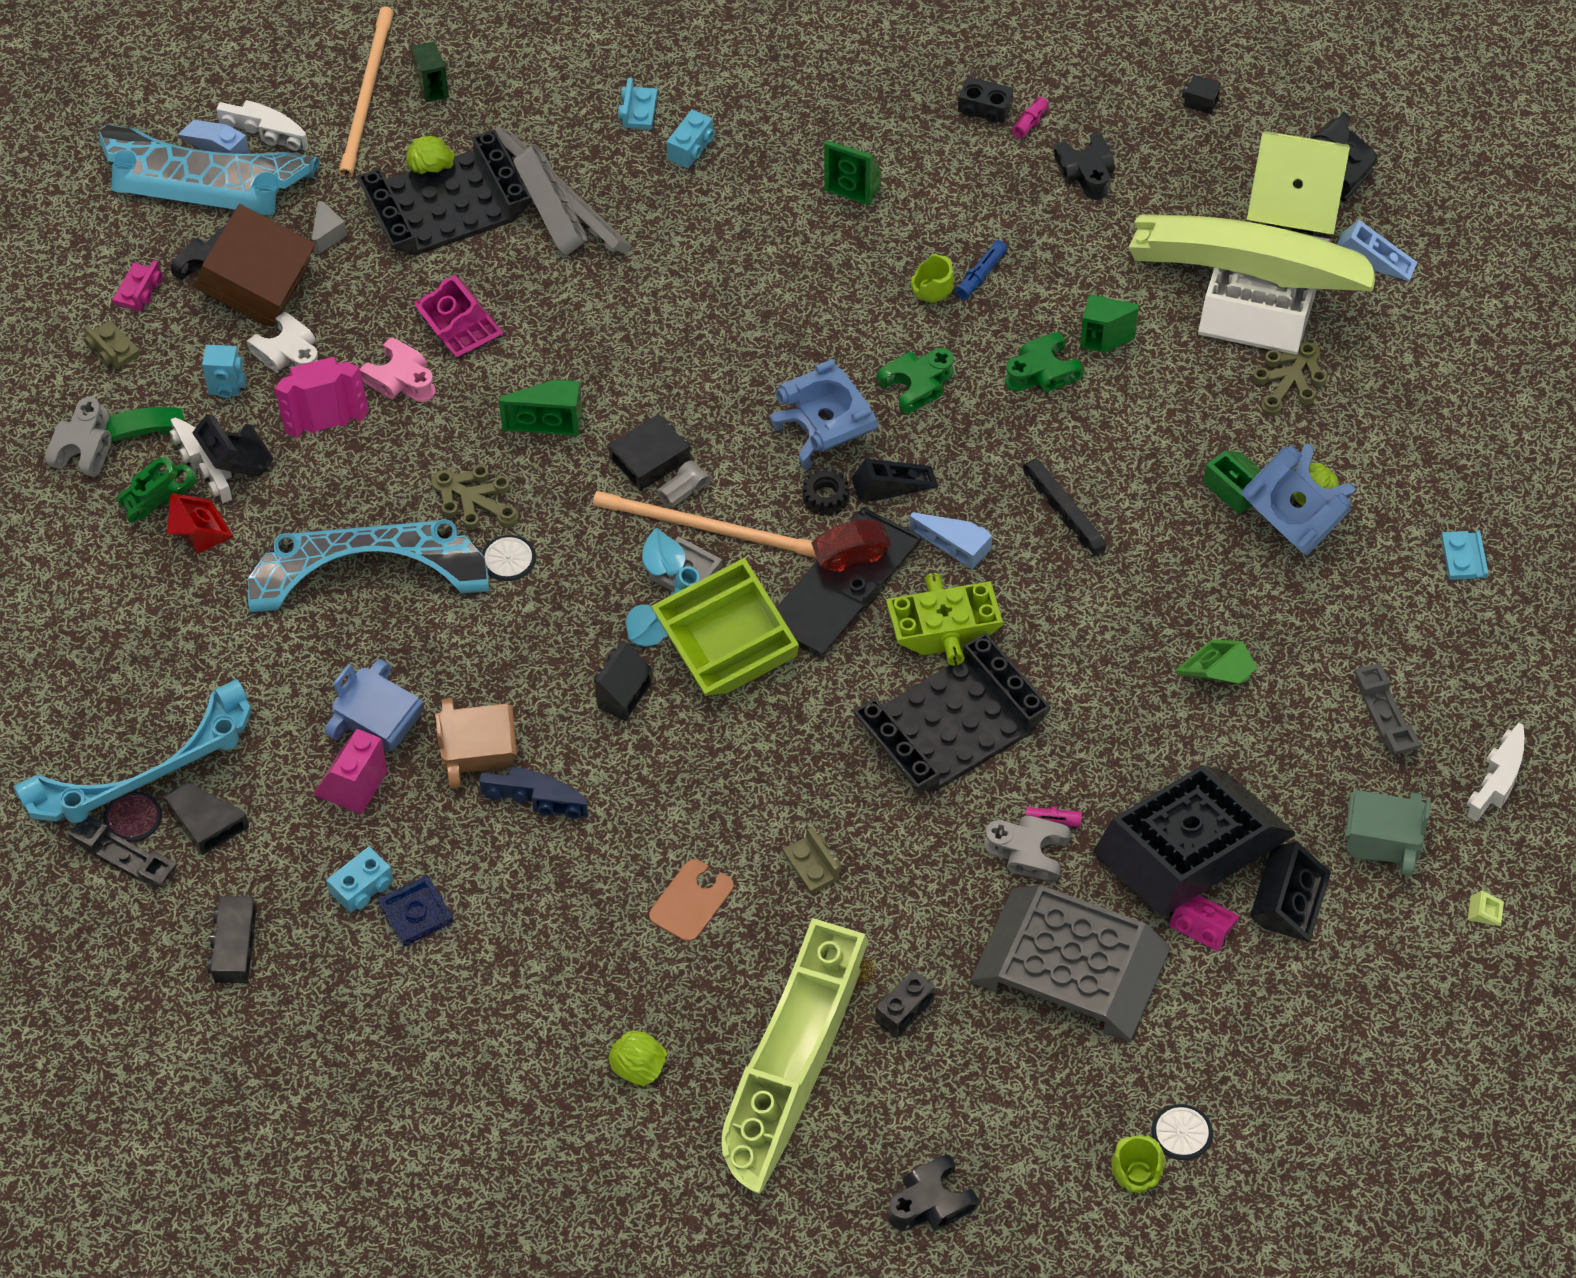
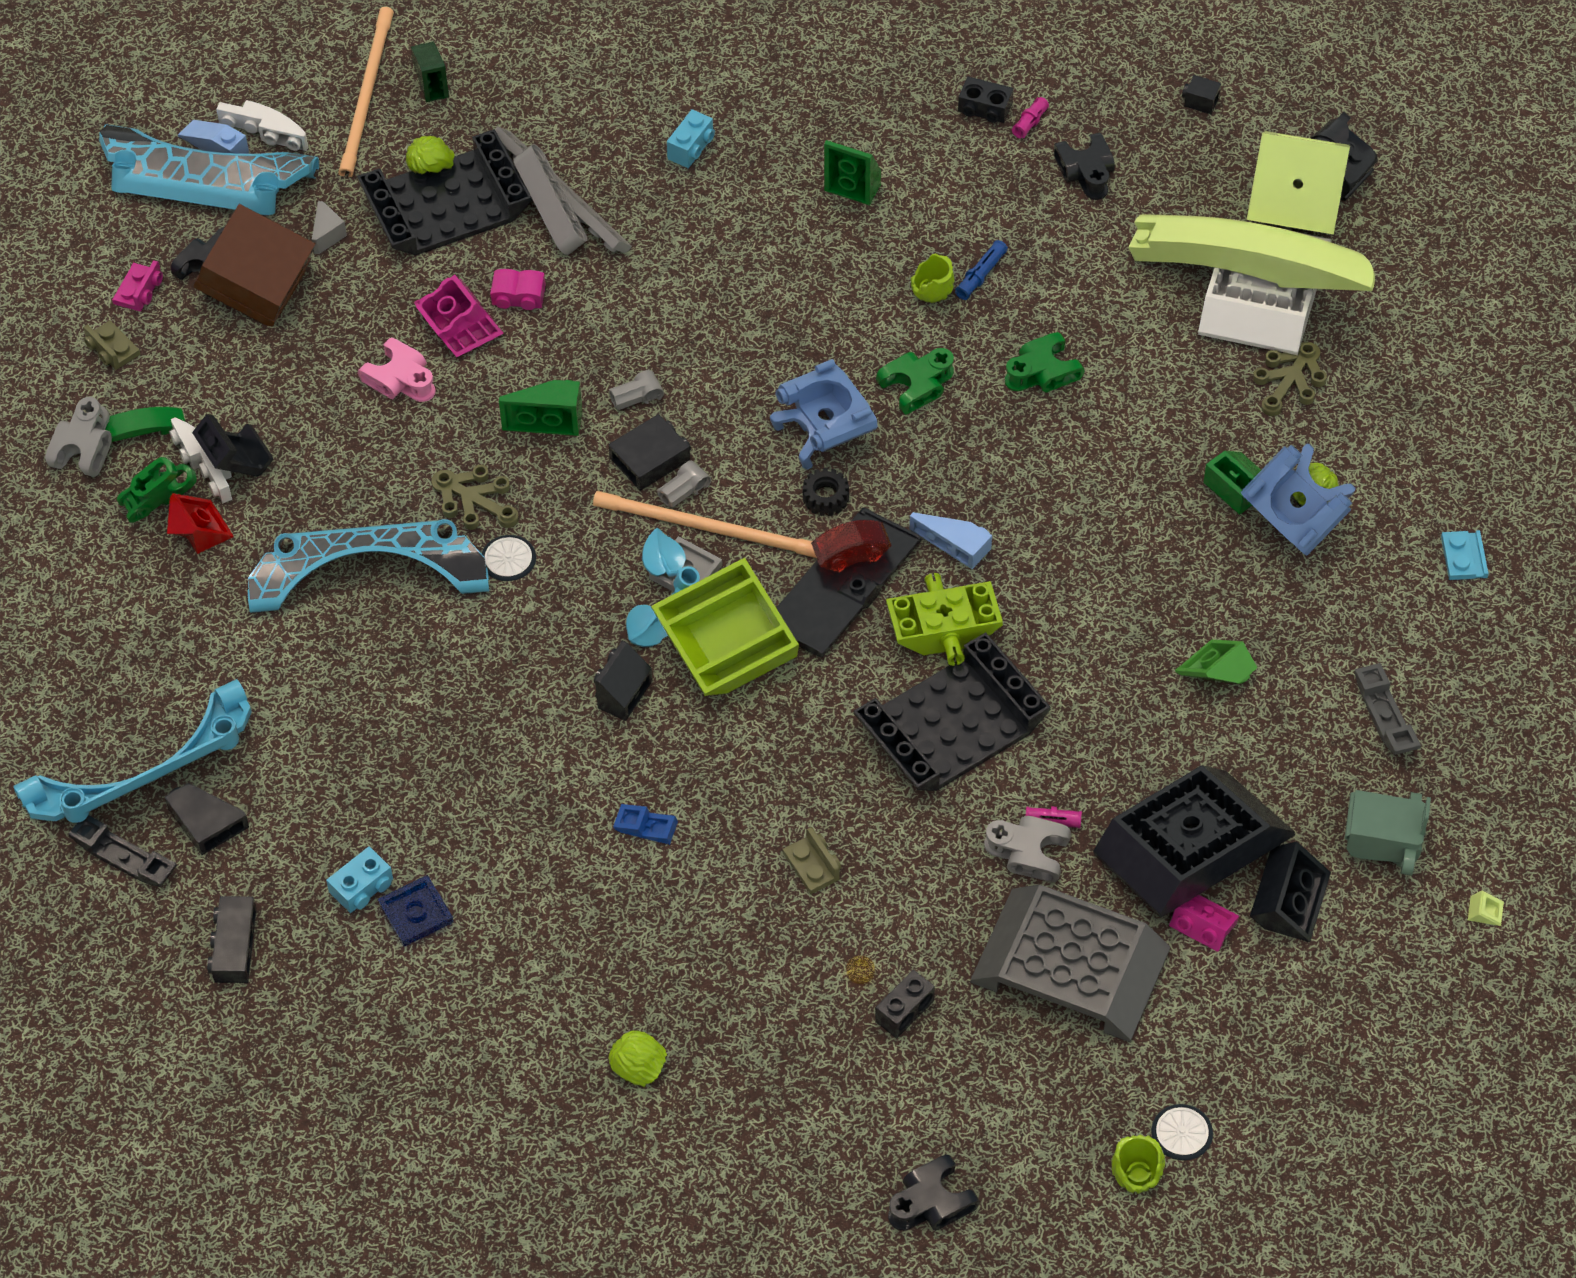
(133, 816): clear pink wheel -> none
(223, 370): medium azure brick -> none
(288, 349): white piece -> none
(321, 396): dark pink slope -> none
(354, 772): dark pink slope -> none
(373, 705): medium blue piece -> none
(475, 739): piece -> none
(518, 289): none -> dark pink brick
(544, 791): dark blue slope -> none
(638, 106): medium azure bracket -> none
(641, 823): none -> blue slope
(642, 389): none -> light grey piece
(687, 907): nougat piece -> none
(791, 1052): yellowish green slope -> none
(891, 479): black slope -> none
(1061, 502): black beam -> none
(1108, 323): green slope -> none
(1380, 252): light blue slope -> none
(1501, 775): white slope -> none

